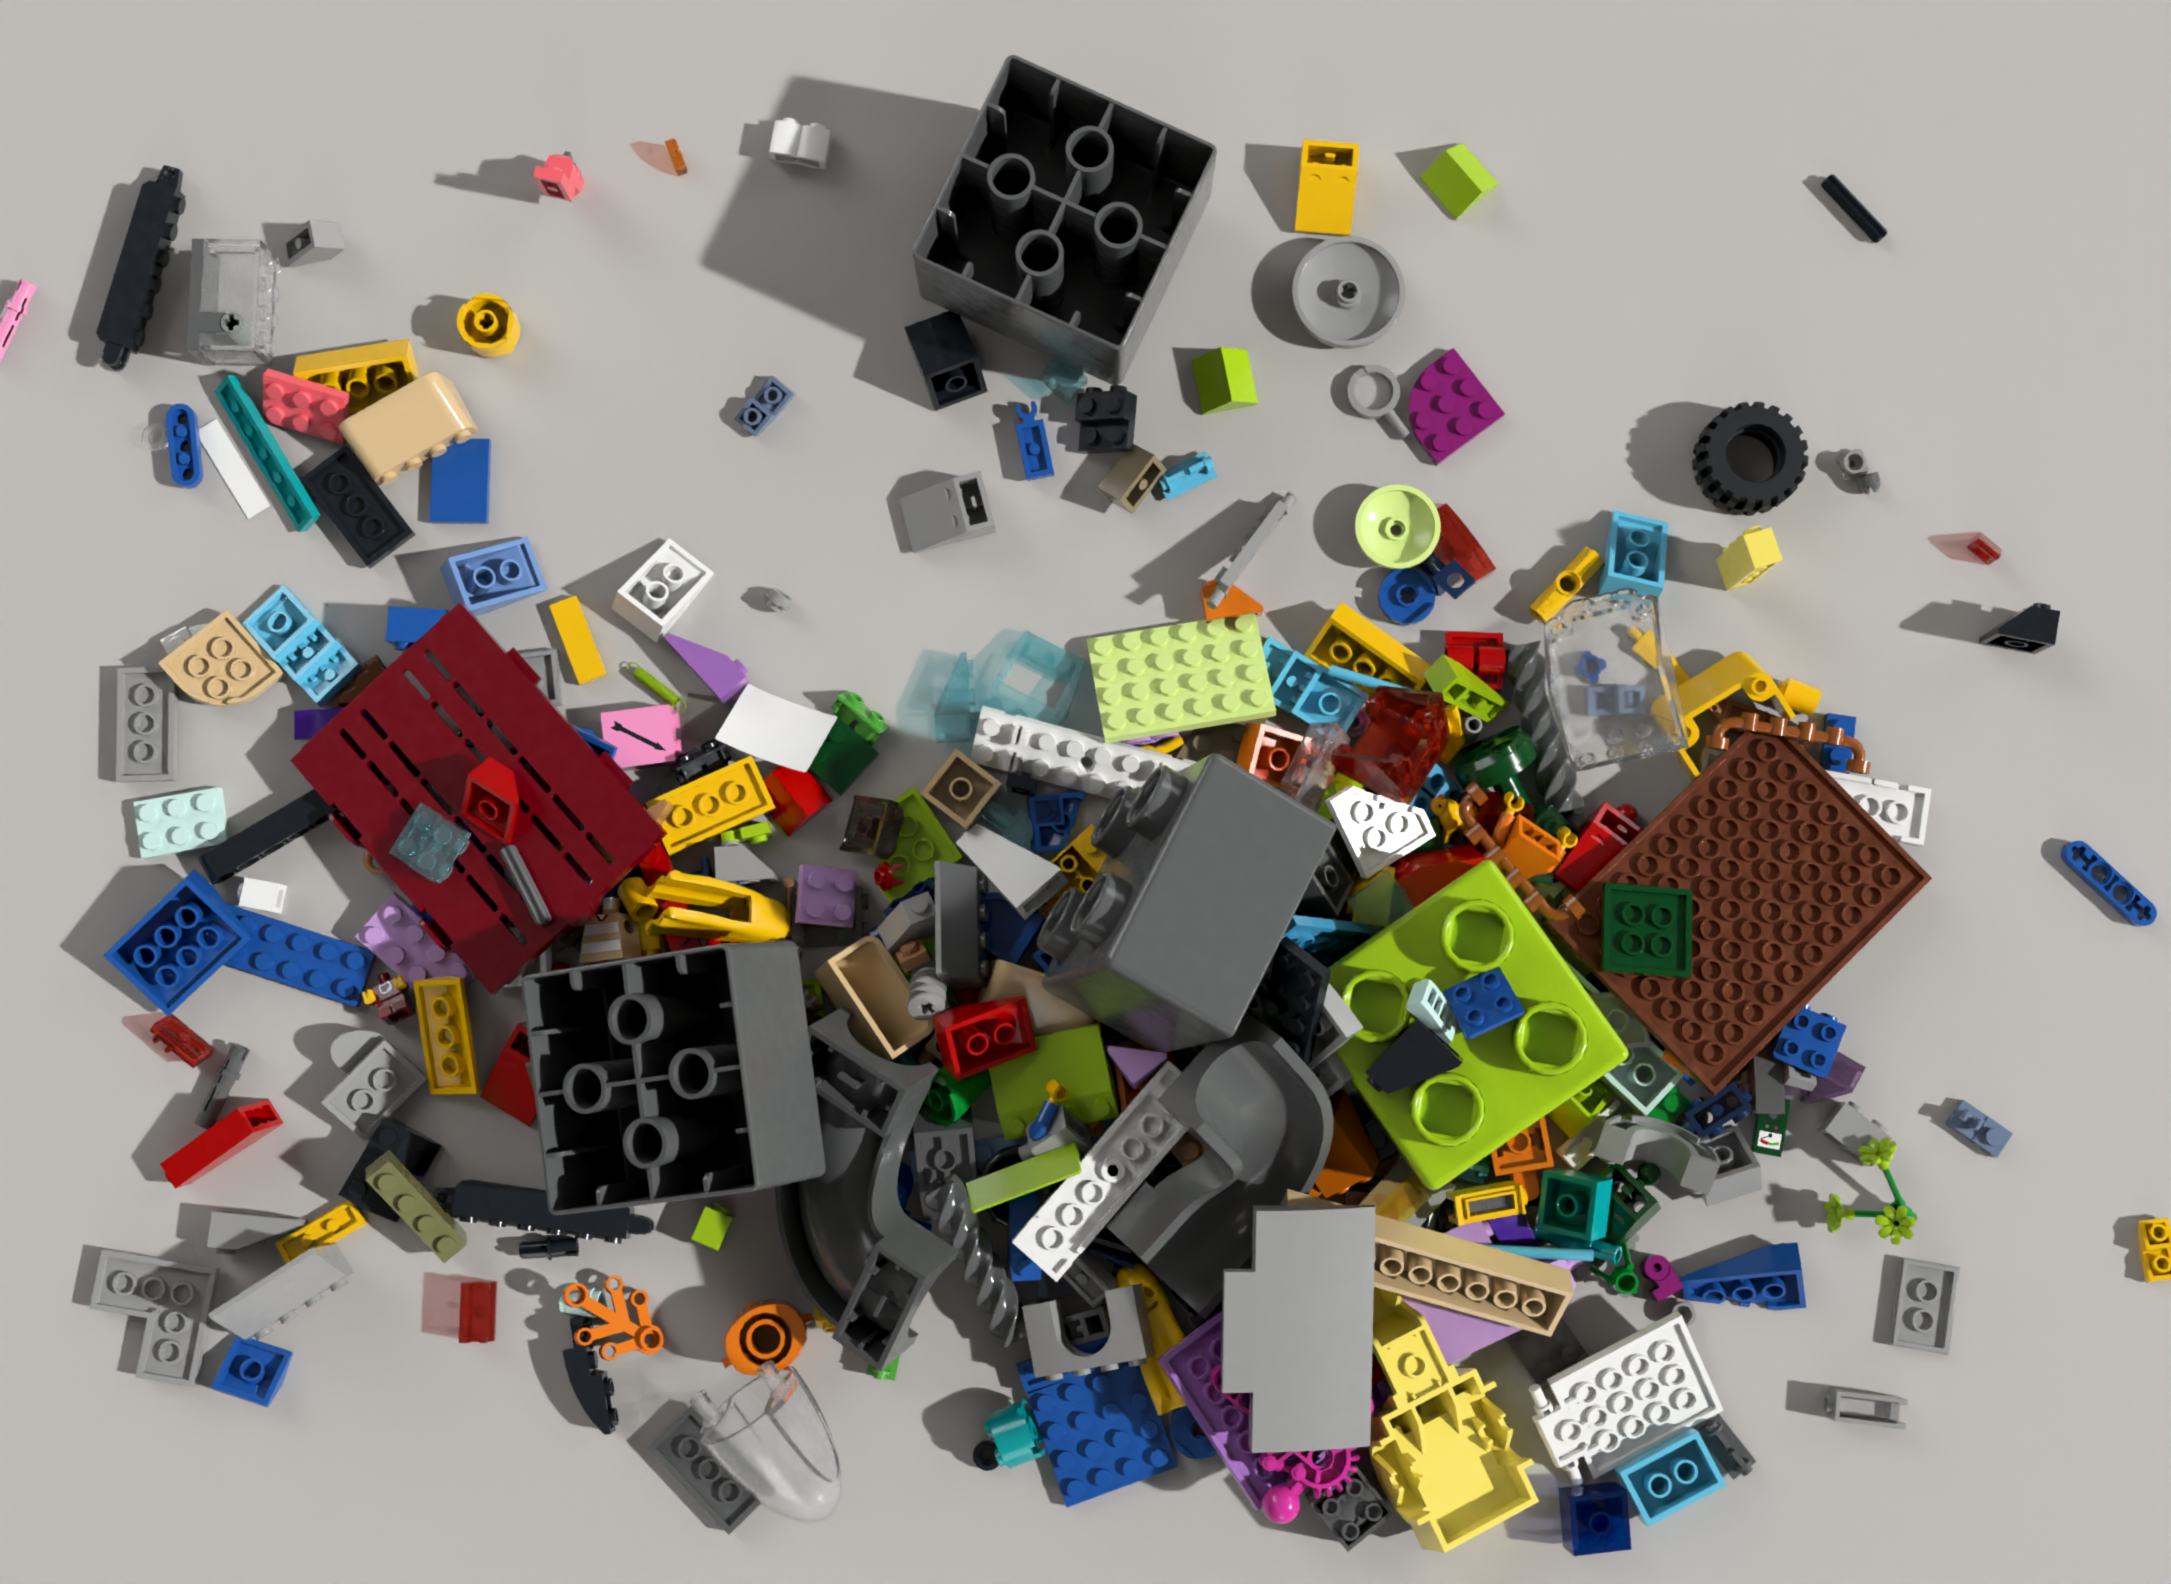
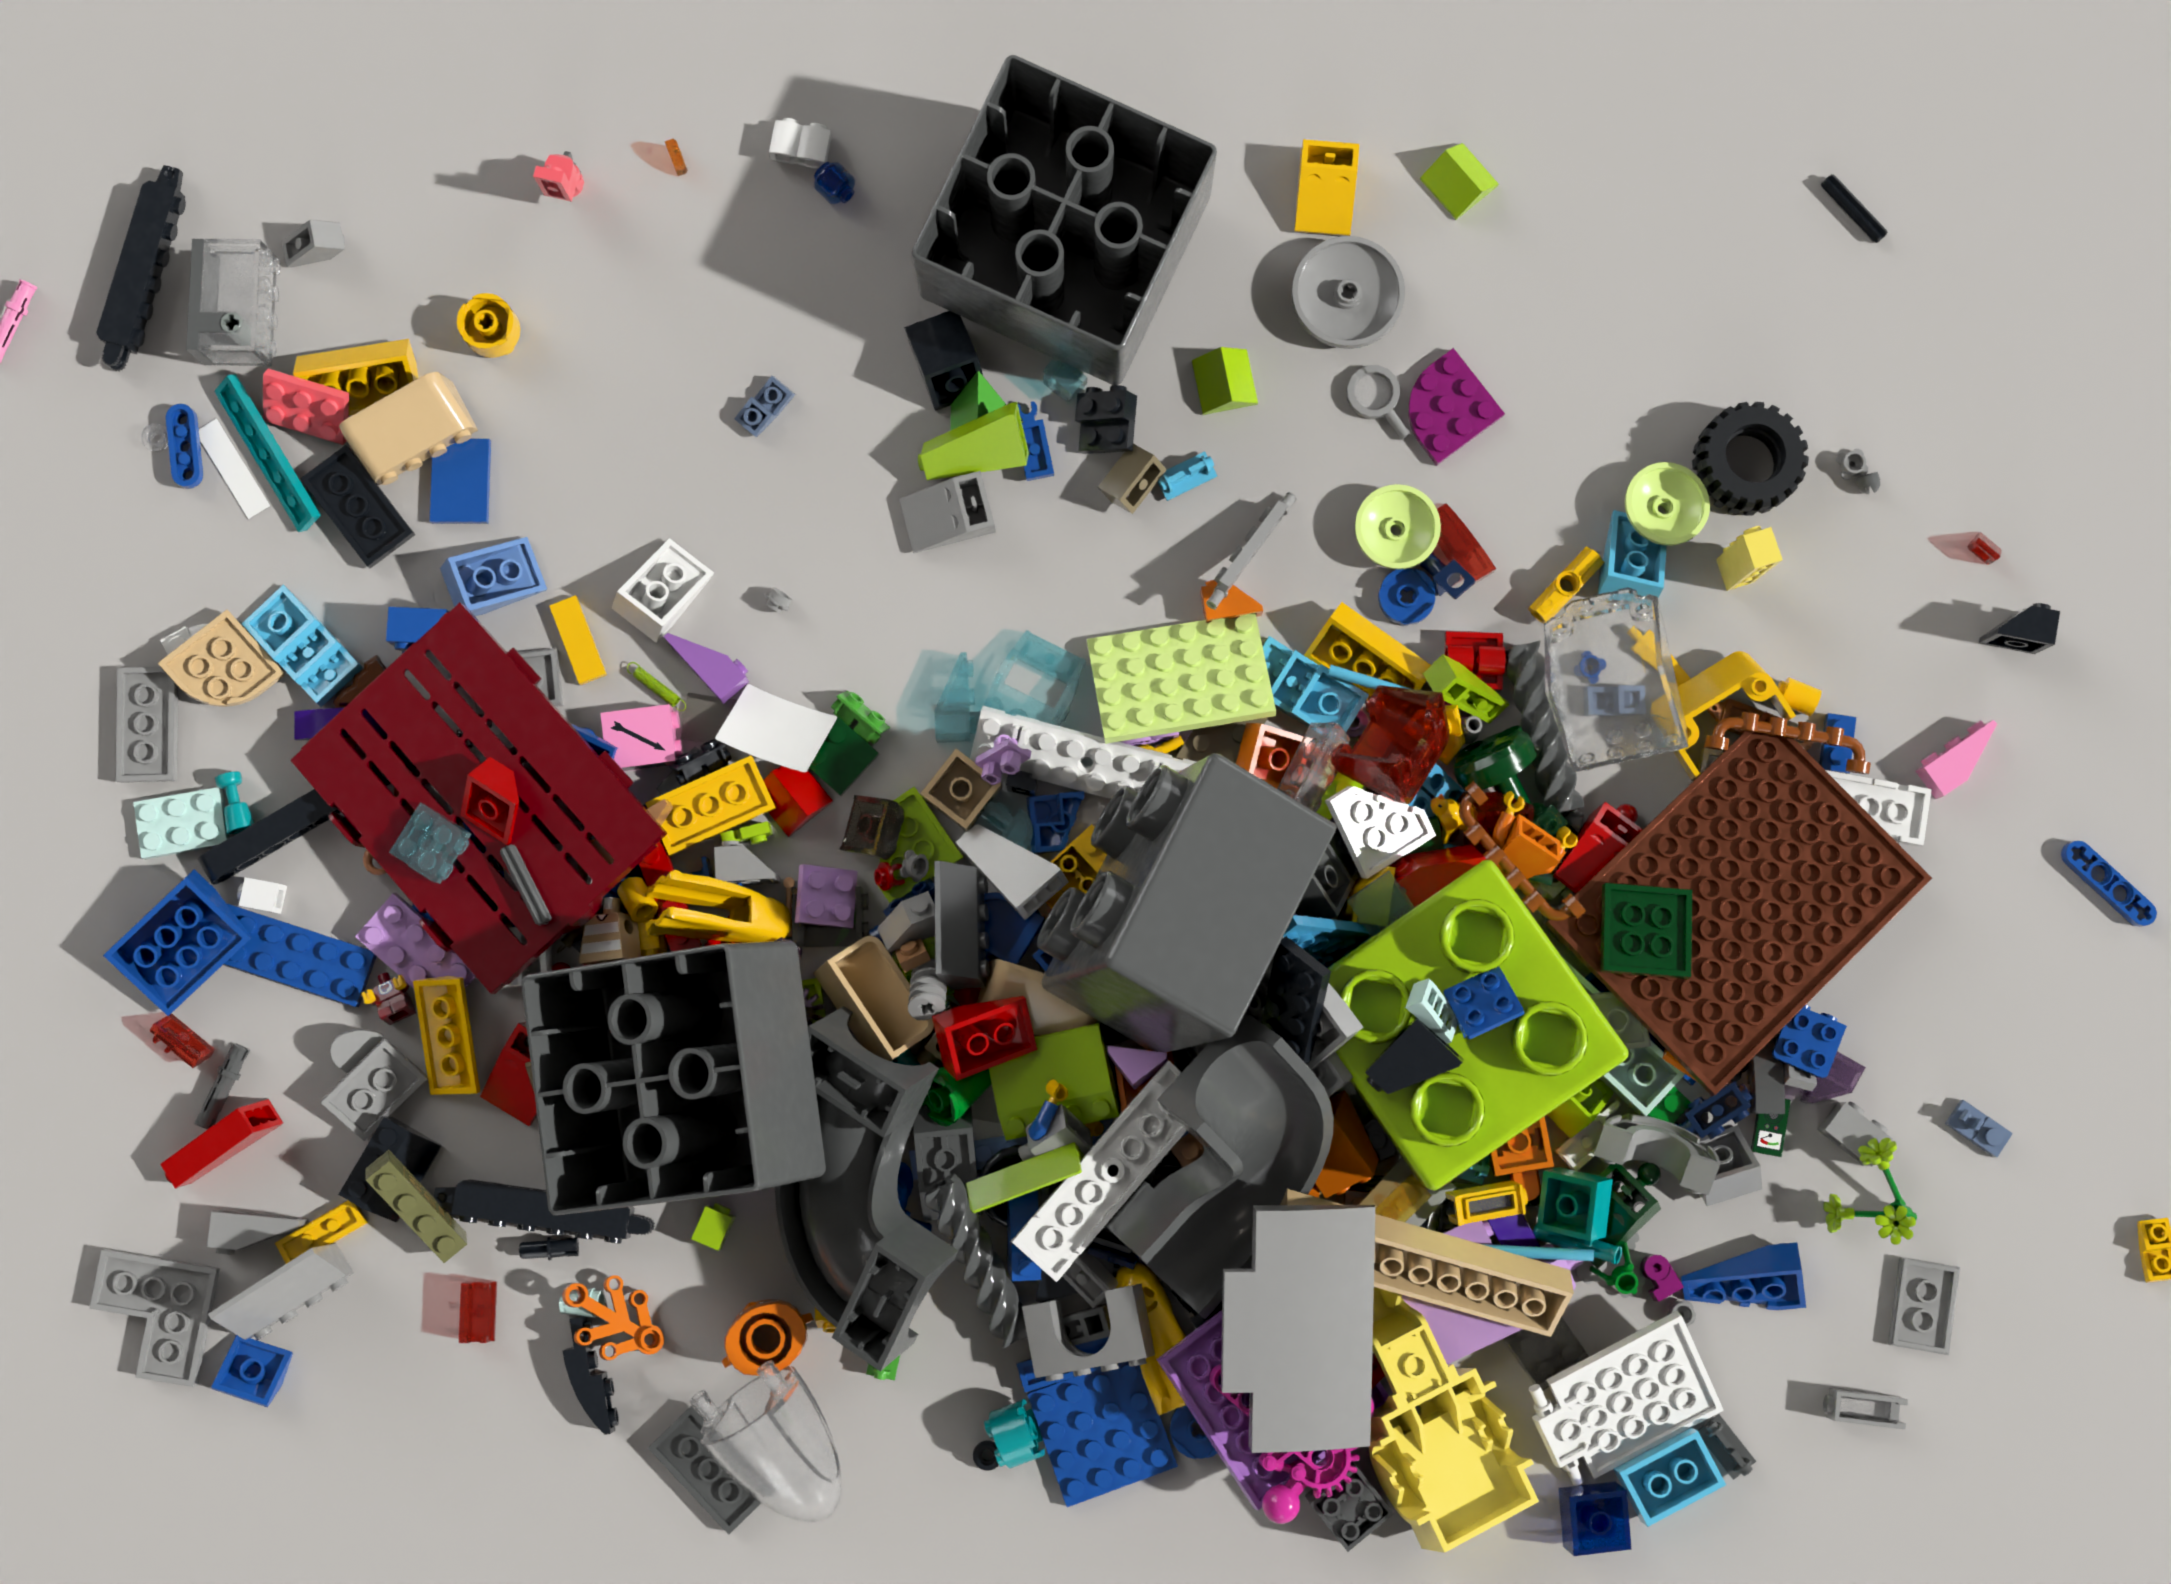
(236, 813): none -> teal piece
(834, 183): none -> clear blue head
(914, 866): none -> light grey plate
(974, 401): none -> bright green slope
(980, 445): none -> lime slope
(1001, 759): none -> lavender hips
(1678, 493): none -> yellowish green dish
(1956, 763): none -> bright pink slope

